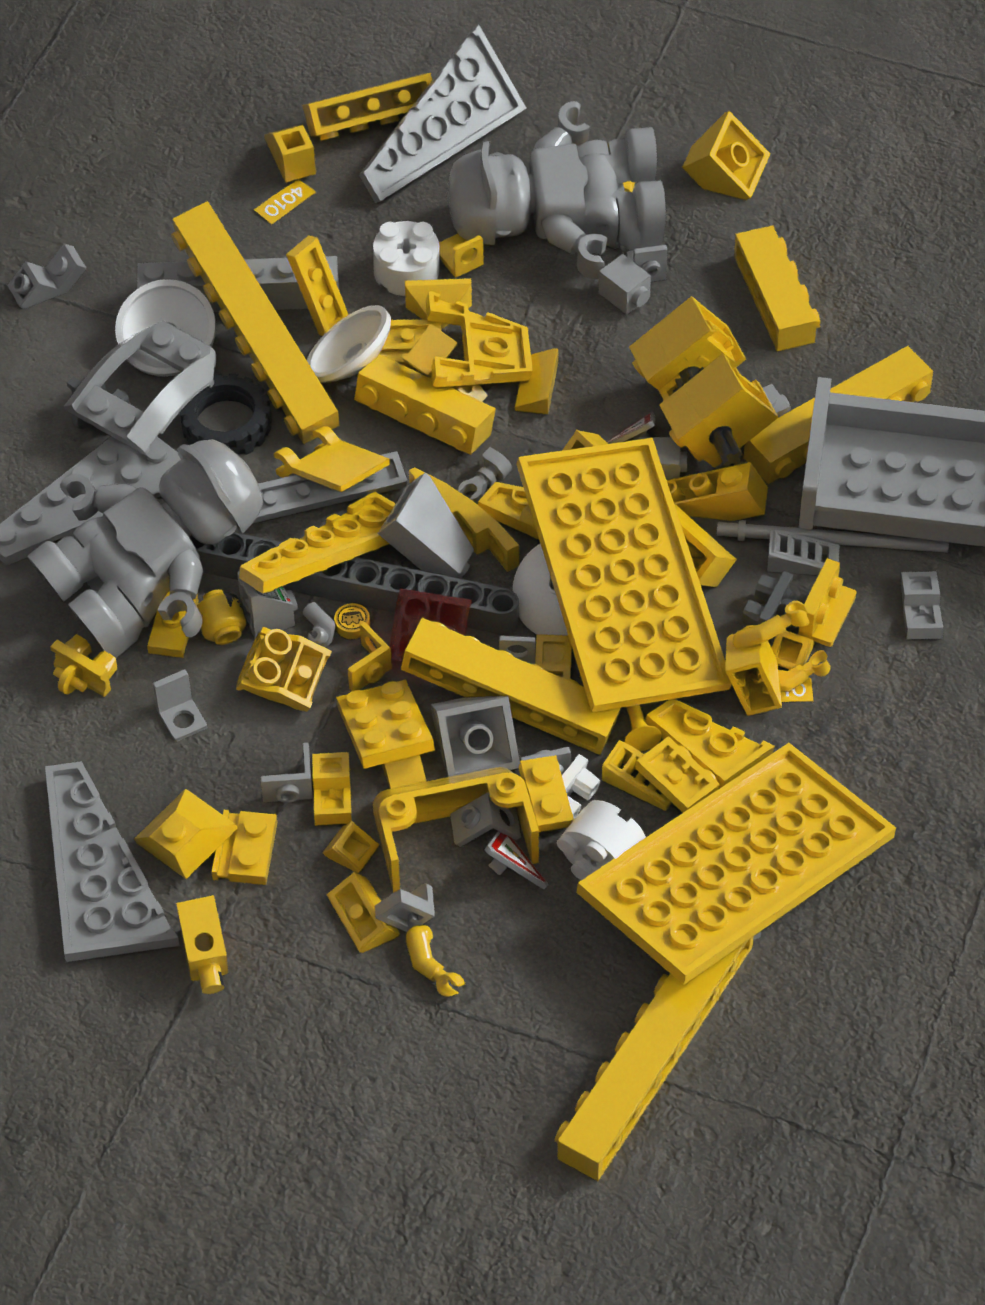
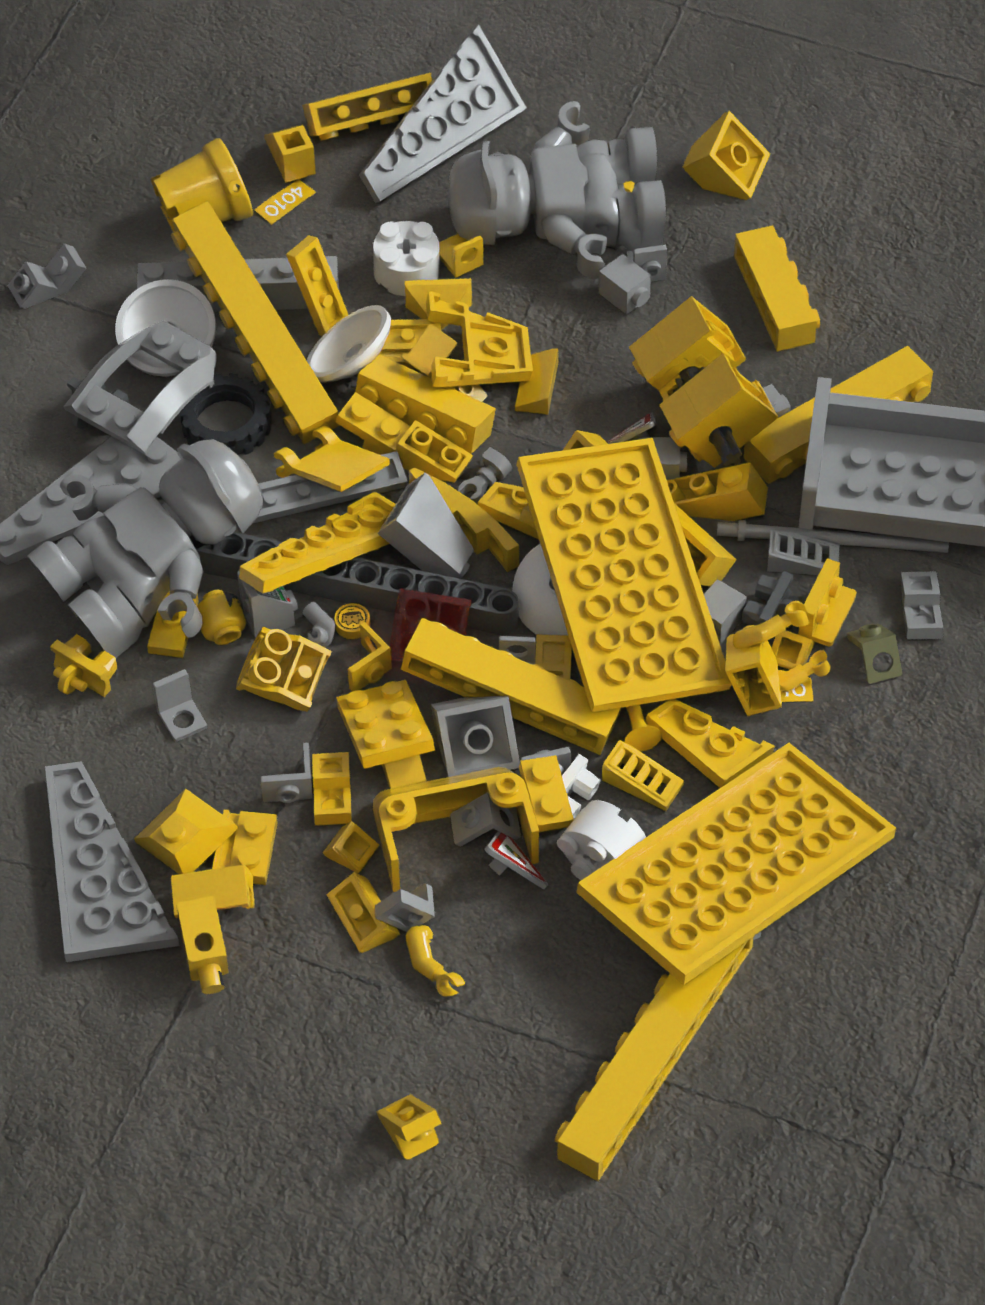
(204, 178): none -> yellow piece
(229, 885): none -> yellow hinge
(410, 1125): none -> yellow slope
(415, 443): none -> yellow slope
(677, 774): yellow bracket -> none
(725, 608): none -> light grey brick
(873, 640): none -> olive bracket

